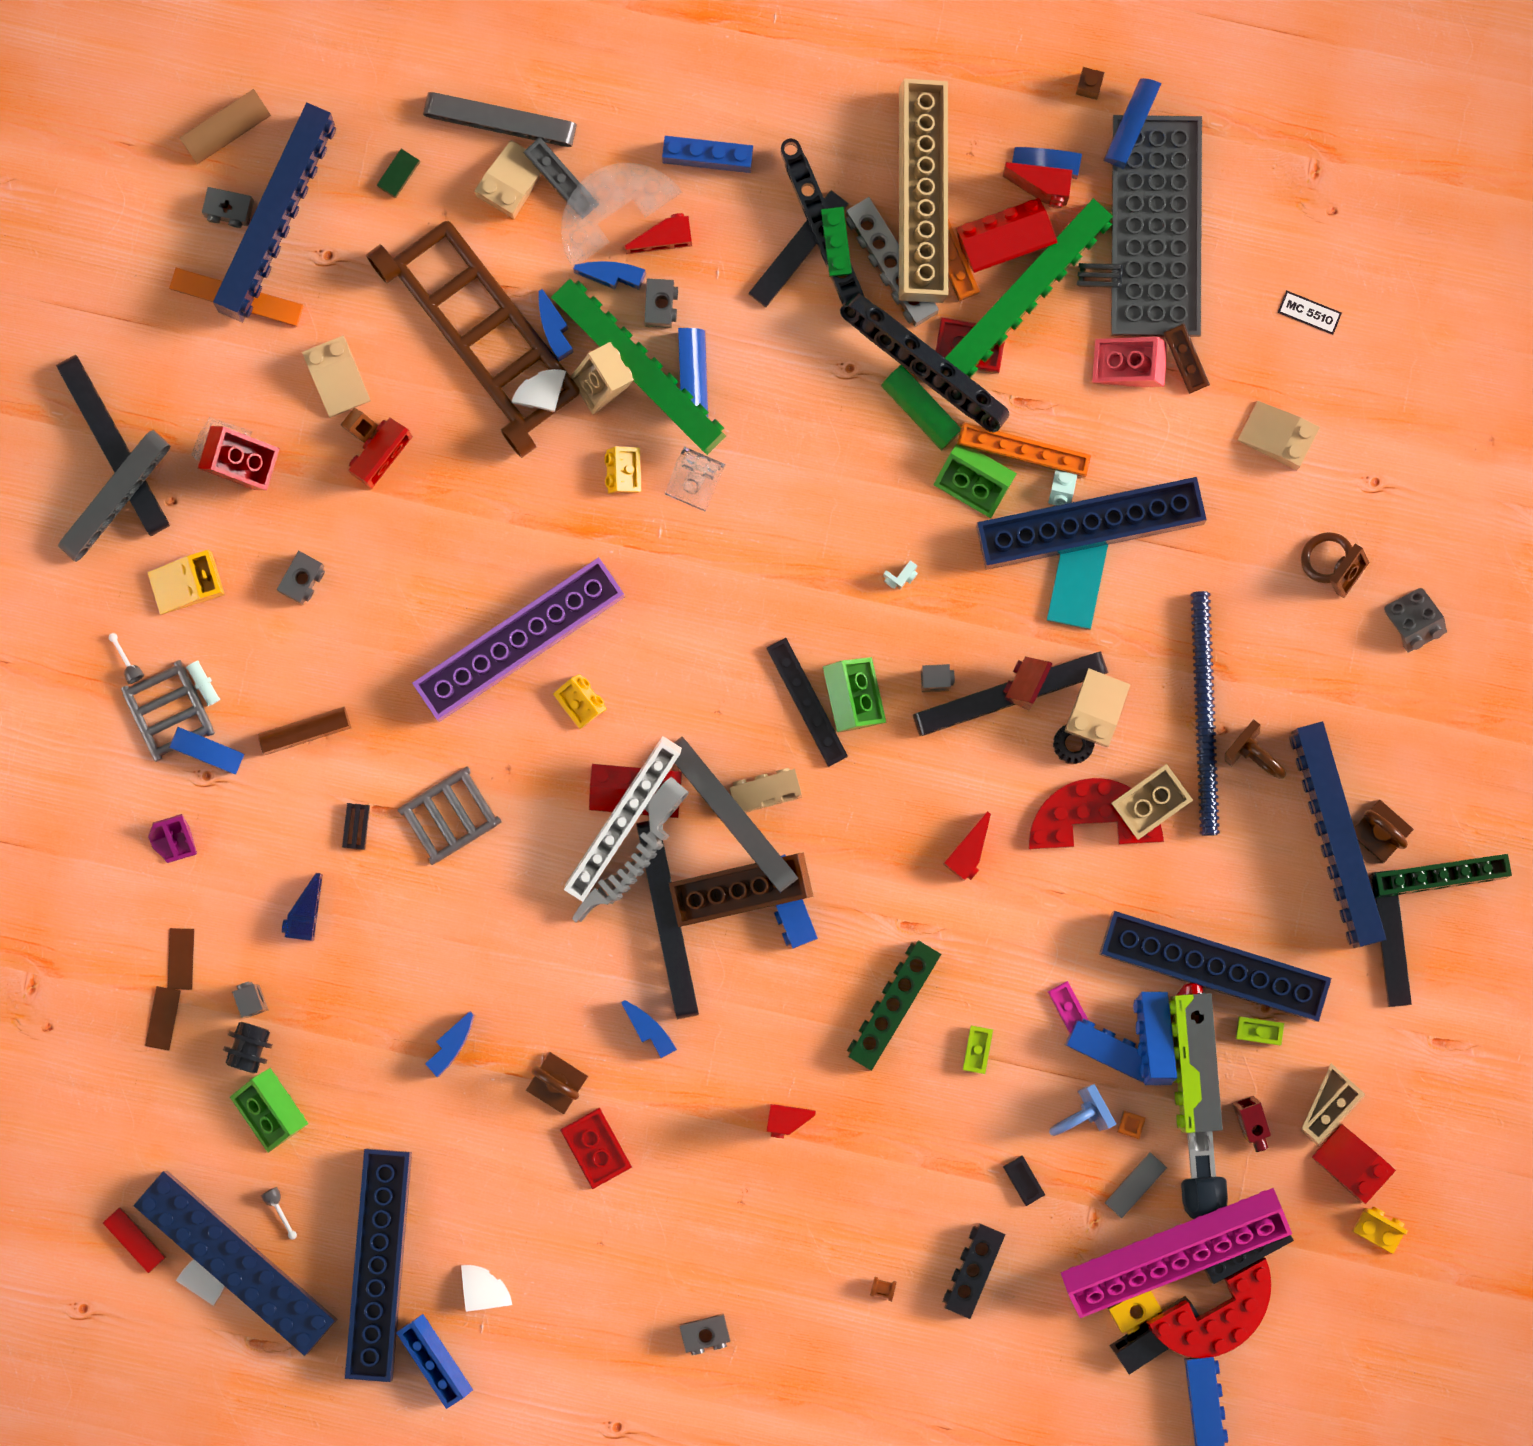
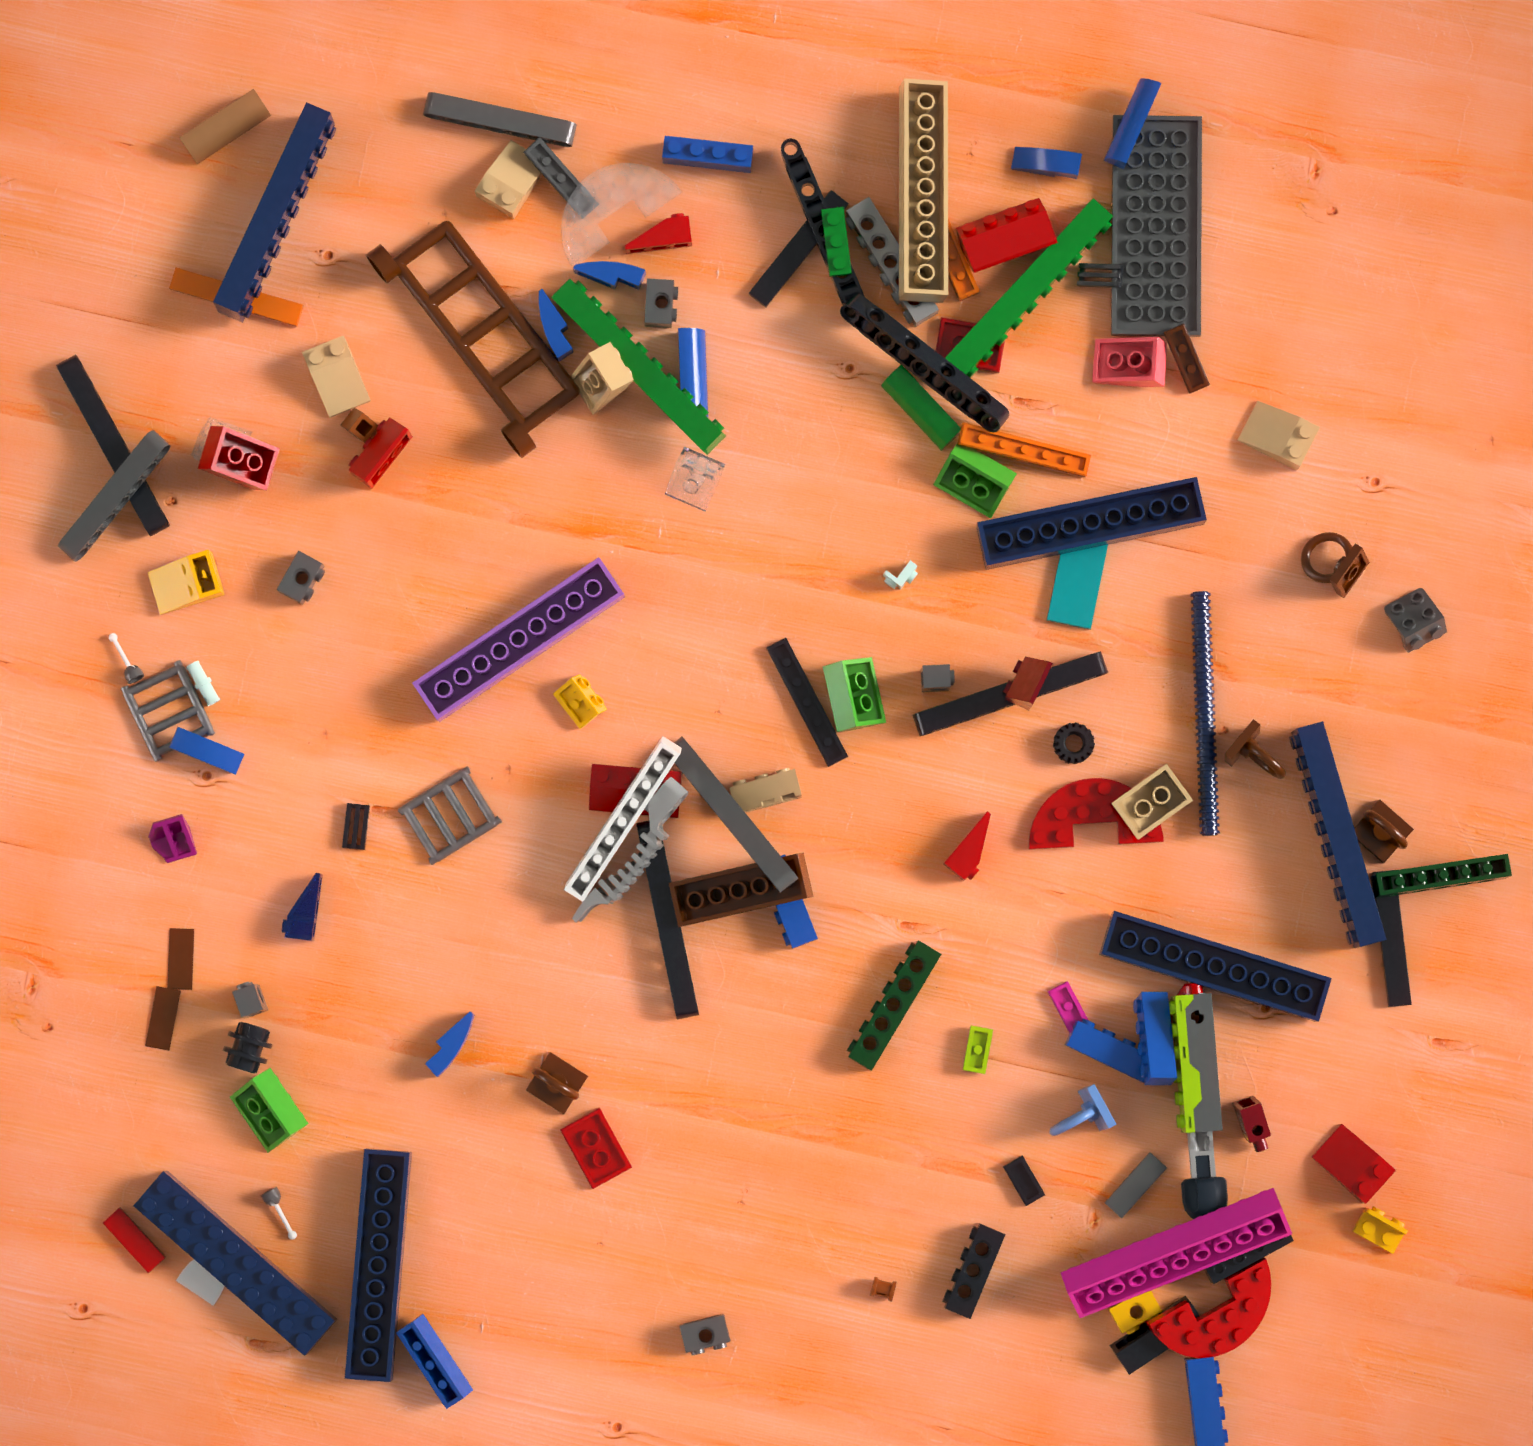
(218, 199): dark grey brick -> none
(304, 731): reddish brown brick -> none
(398, 173): dark green tile -> none
(483, 1289): white brick -> none
(541, 390): white brick -> none
(623, 470): yellow bracket -> none
(649, 1029): blue slope -> none
(786, 1119): red slope -> none
(1042, 182): red slope -> none
(1062, 488): light aqua bracket -> none
(1090, 83): reddish brown brick -> none
(1097, 708): tan slope -> none
(1131, 1124): orange tile -> none
(1259, 1031): lime plate -> none
(1309, 312): sticker -> none
(1332, 1104): tan wedge -> none

